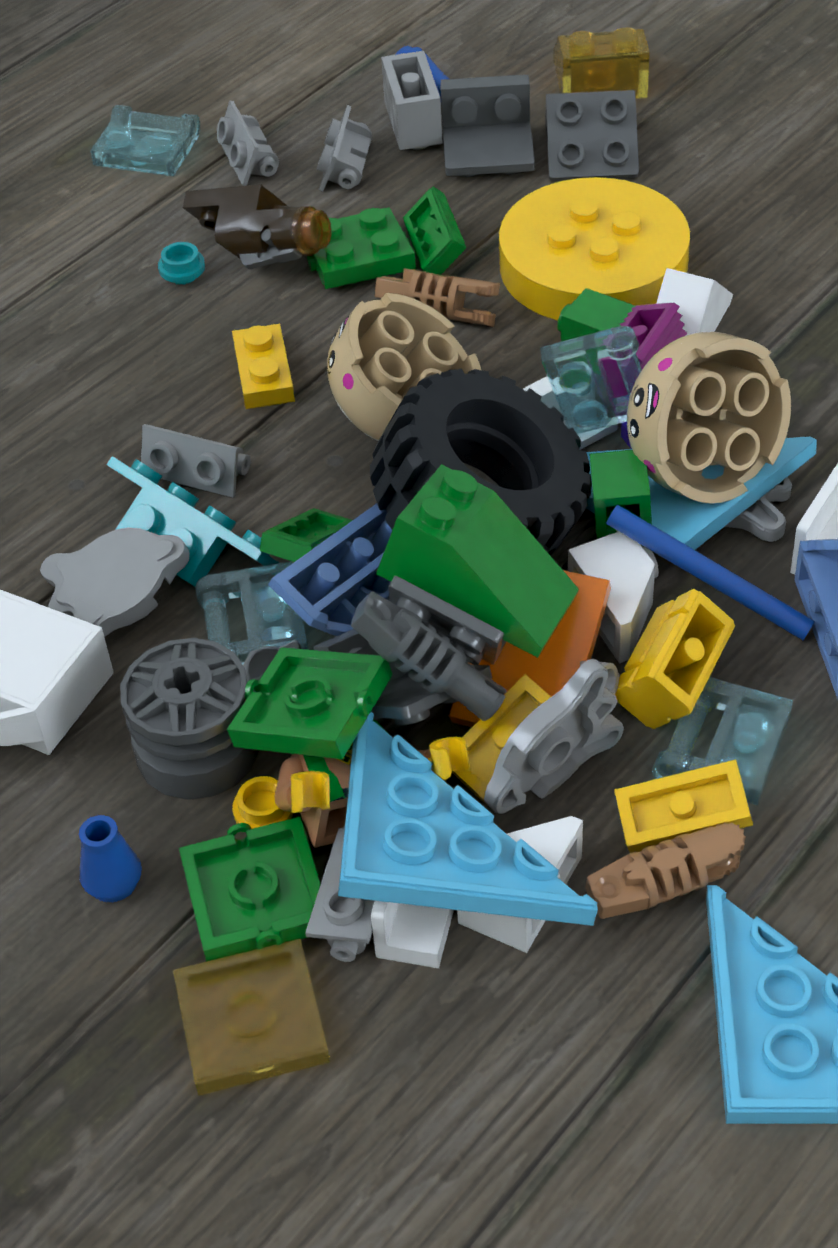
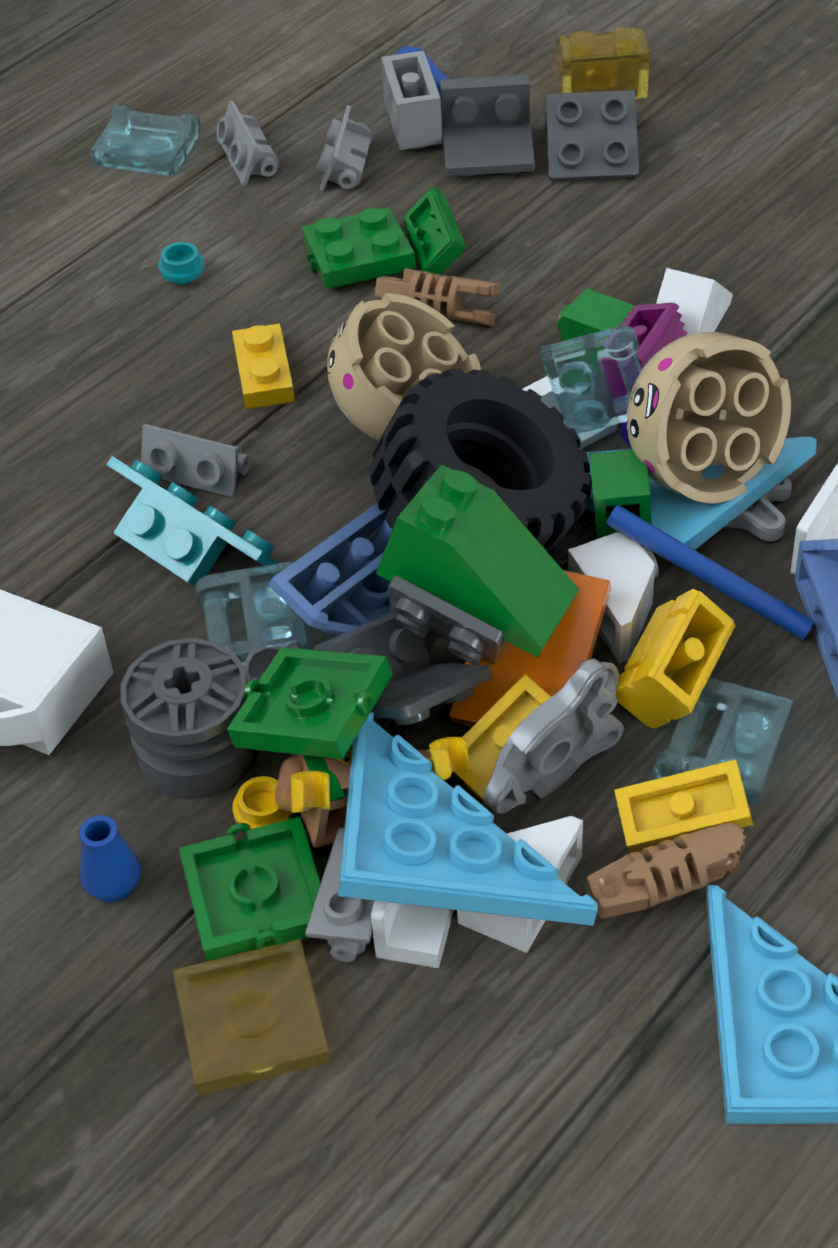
(114, 576): light grey tile -> none
(258, 224): dark brown plate -> none
(301, 534): green plate -> none
(425, 654): dark grey hinge -> none
(591, 237): yellow brick -> none

